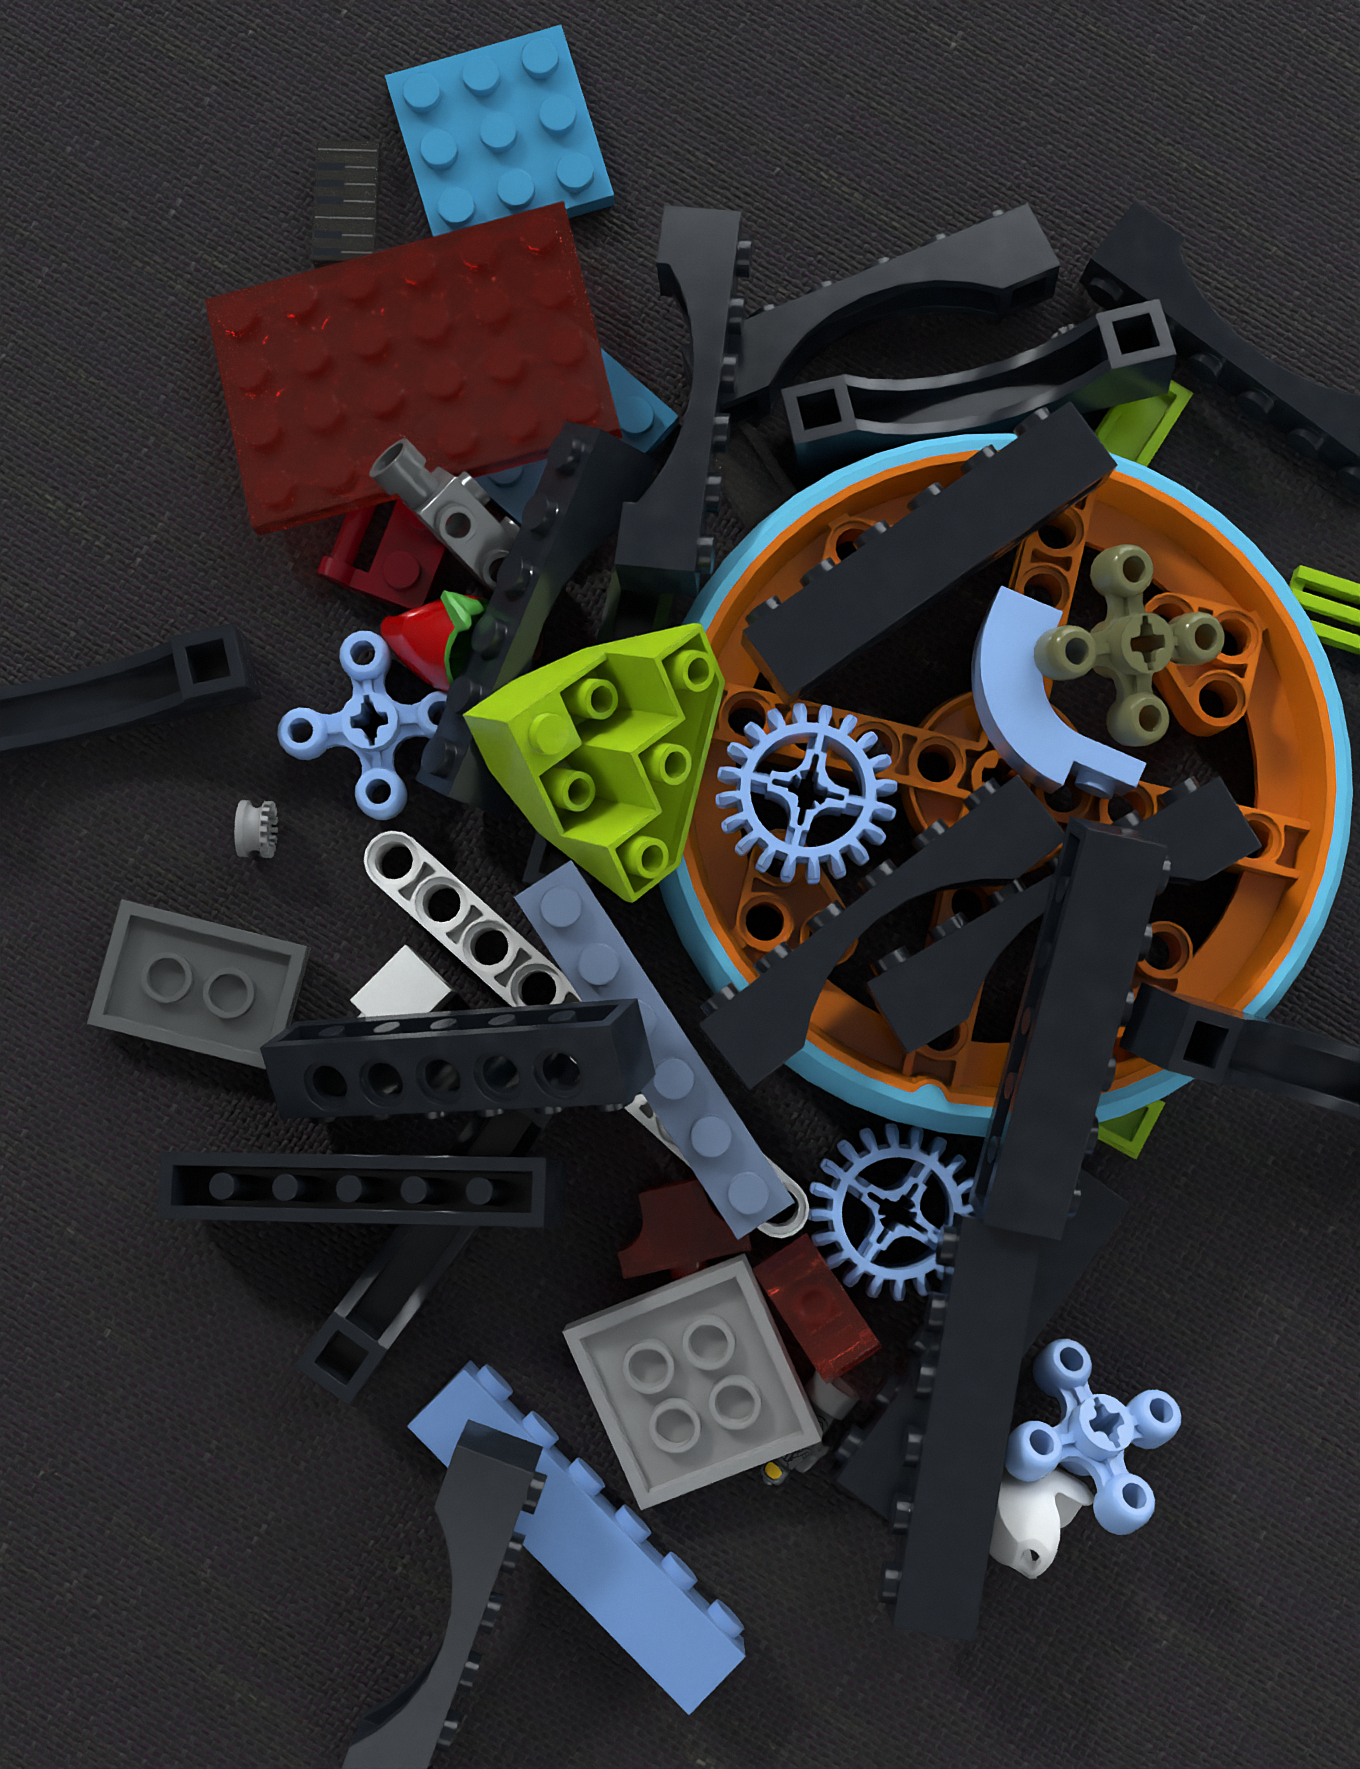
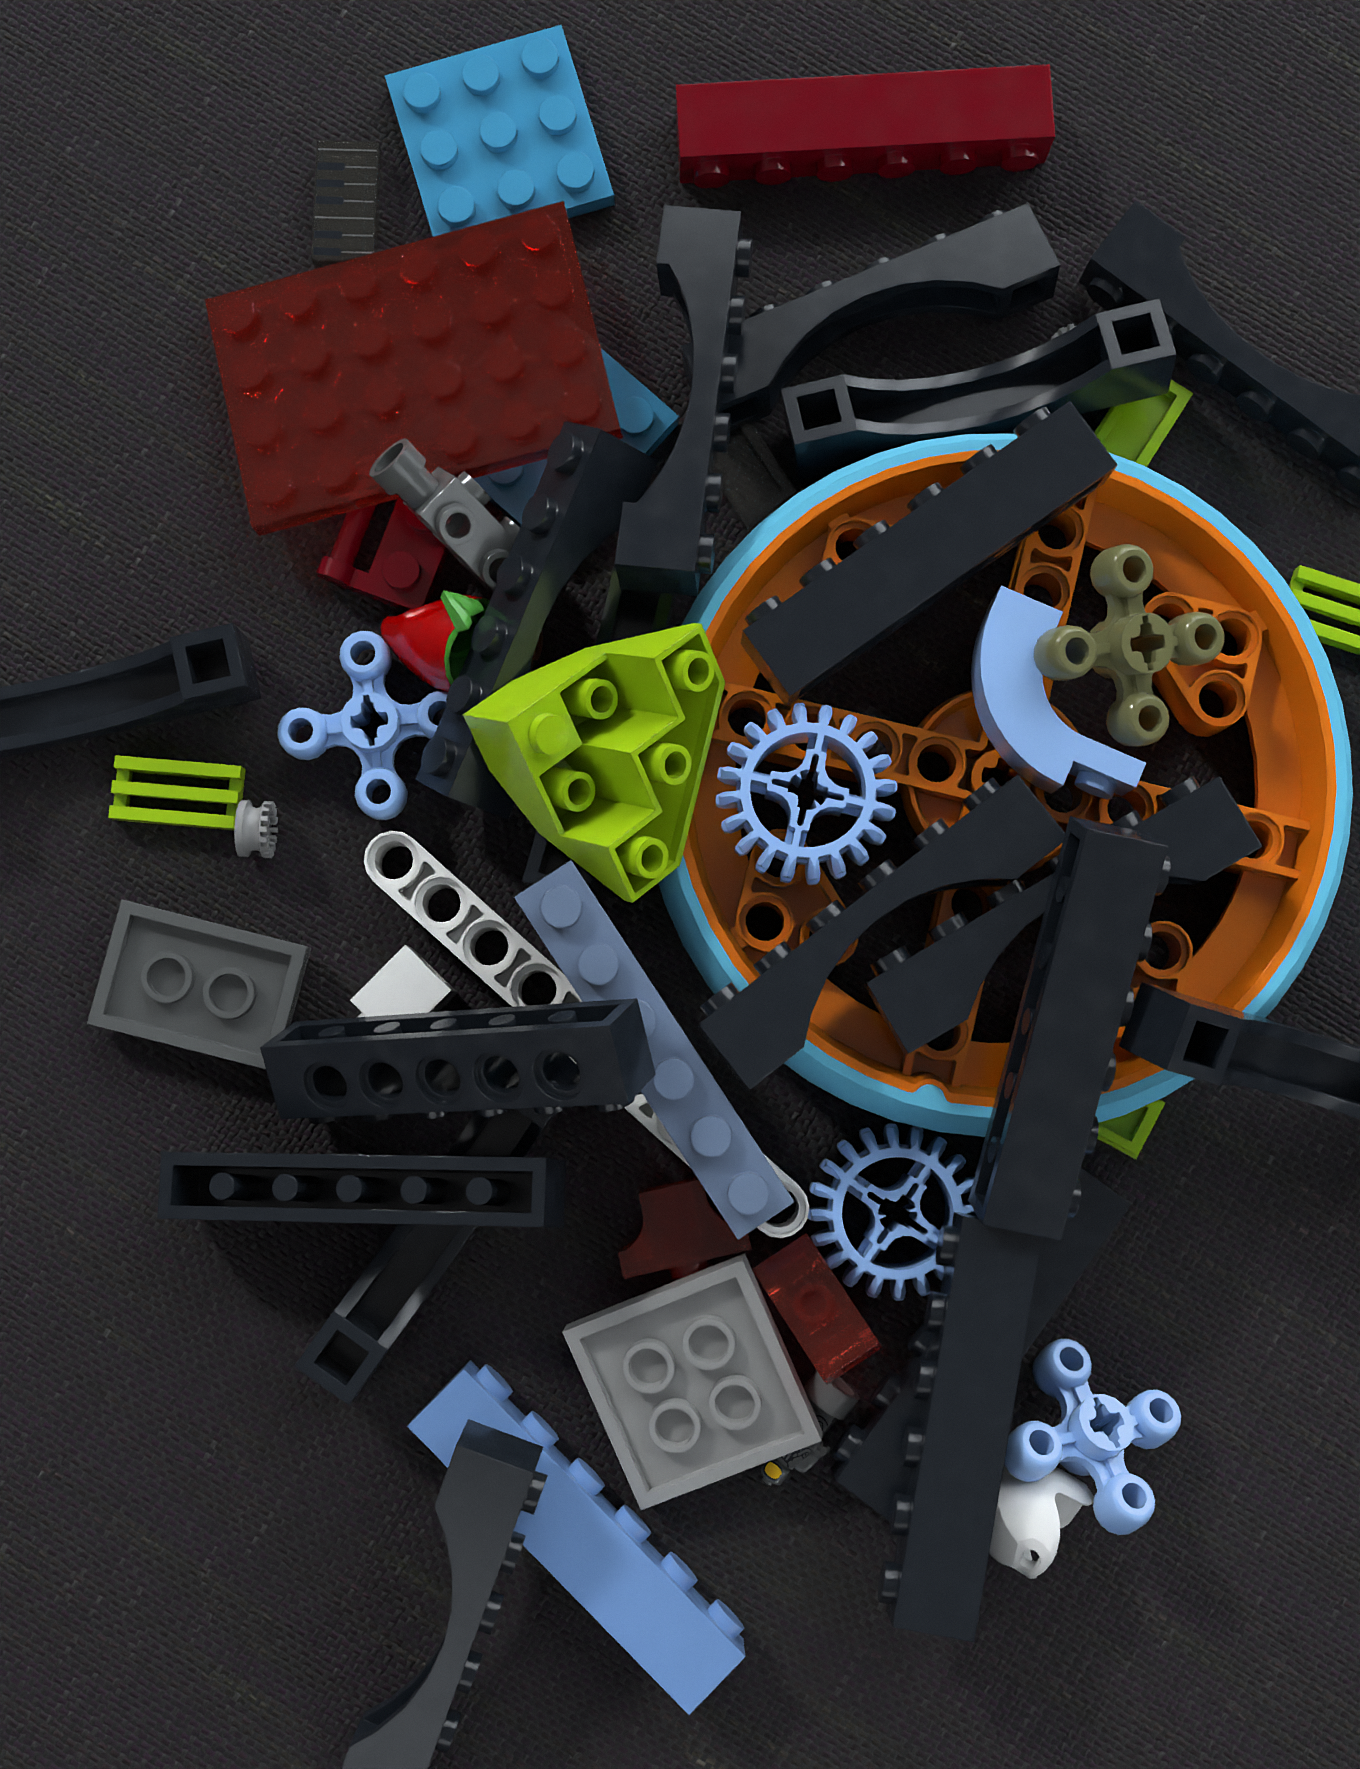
(124, 788): none -> lime tile
(864, 125): none -> dark red brick

